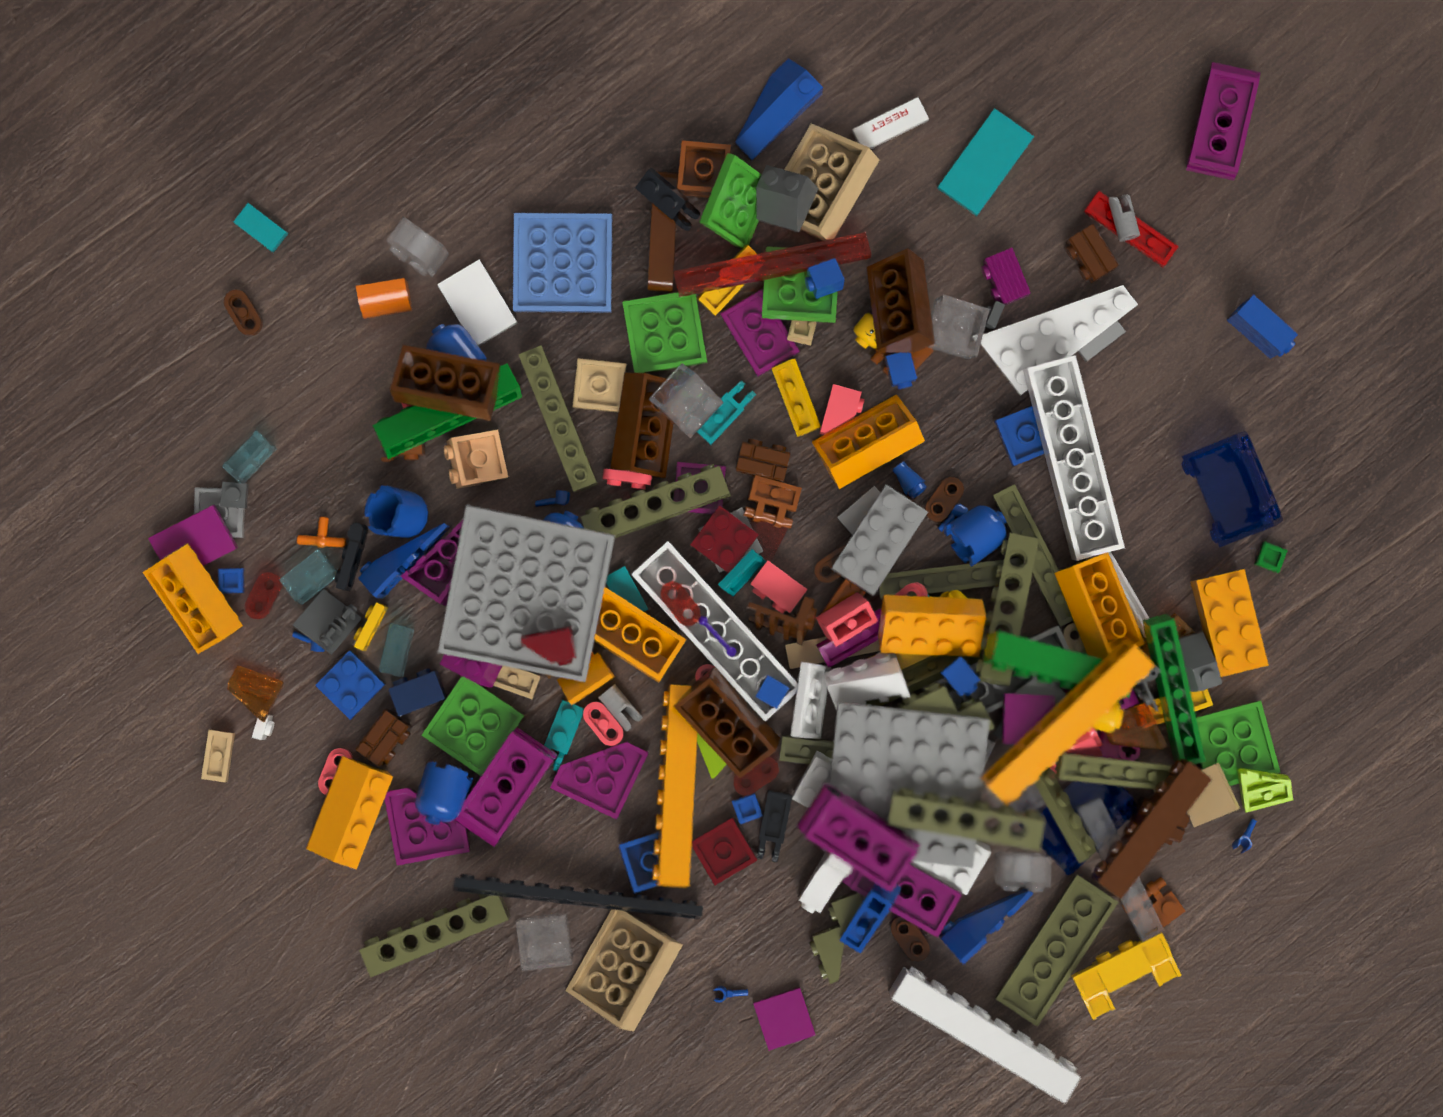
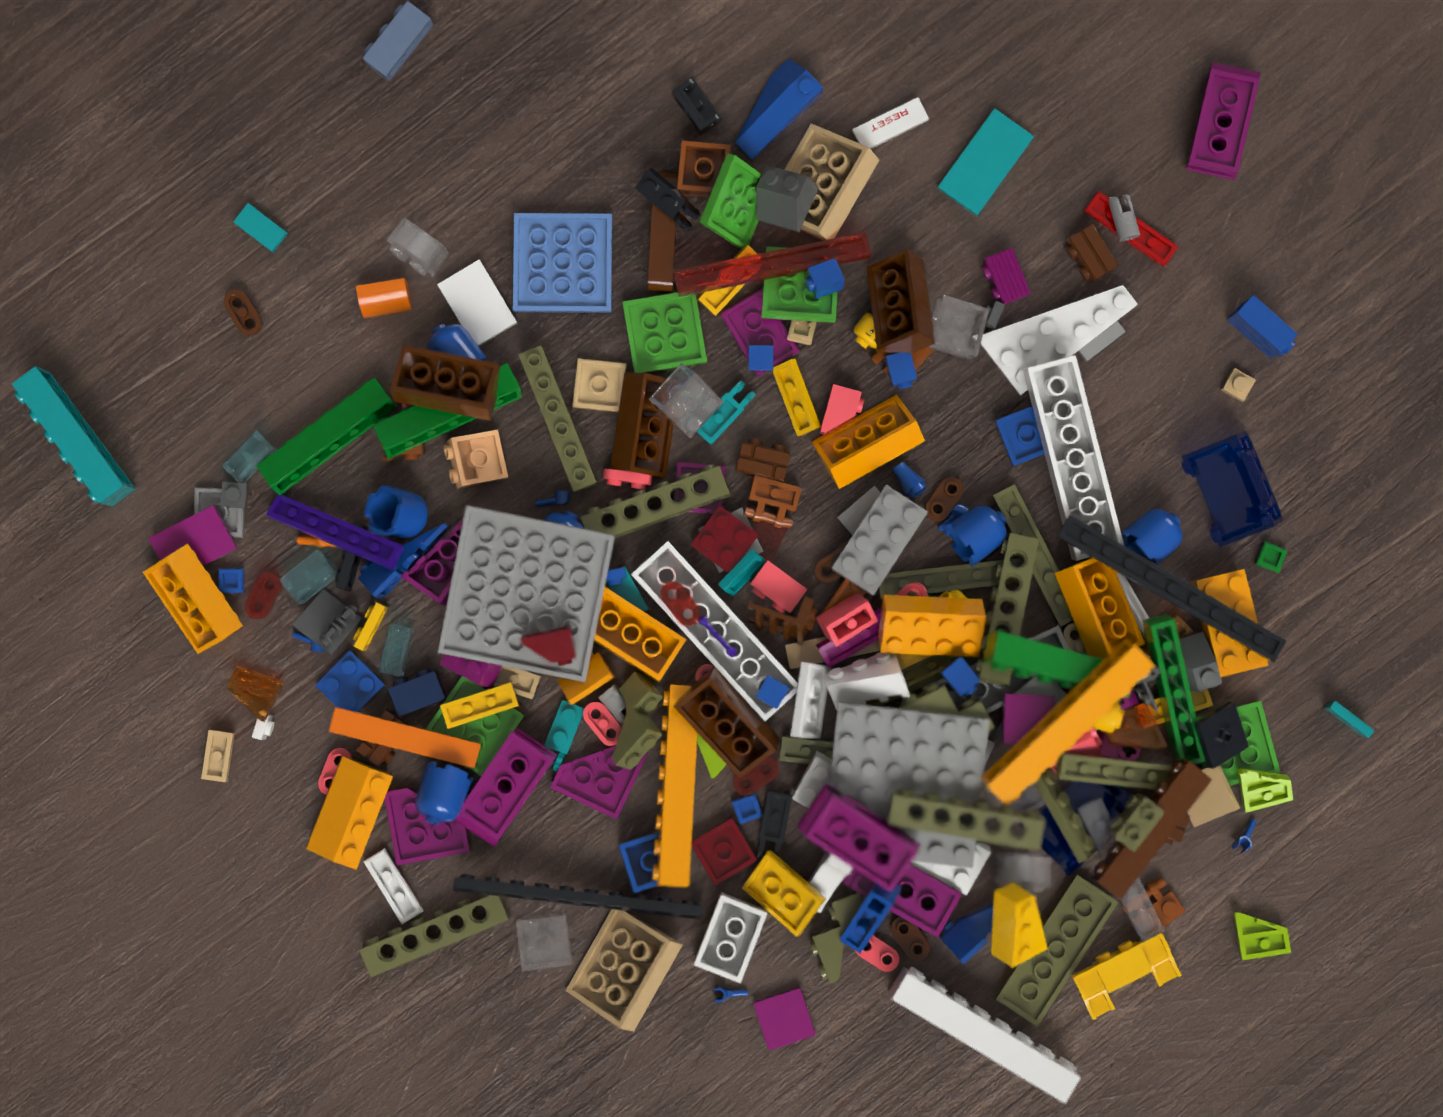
(73, 437): none -> teal brick
(326, 436): none -> green brick
(335, 531): none -> dark purple plate
(393, 886): none -> white tile
(397, 40): none -> sand blue brick
(404, 737): none -> orange tile
(479, 705): none -> yellow plate
(615, 576): none -> blue plate
(638, 729): none -> olive arch
(696, 106): none -> black hinge
(730, 937): none -> white brick
(760, 358): none -> blue tile
(783, 893): none -> yellow tile
(877, 952): none -> coral plate
(1016, 926): none -> yellow wedge
(1135, 821): none -> olive bracket
(1154, 535): none -> blue cylinder
(1171, 588): none -> black plate
(1221, 735): none -> black plate
(1238, 384): none -> tan plate
(1259, 937): none -> lime wing
(1349, 719): none -> teal tile

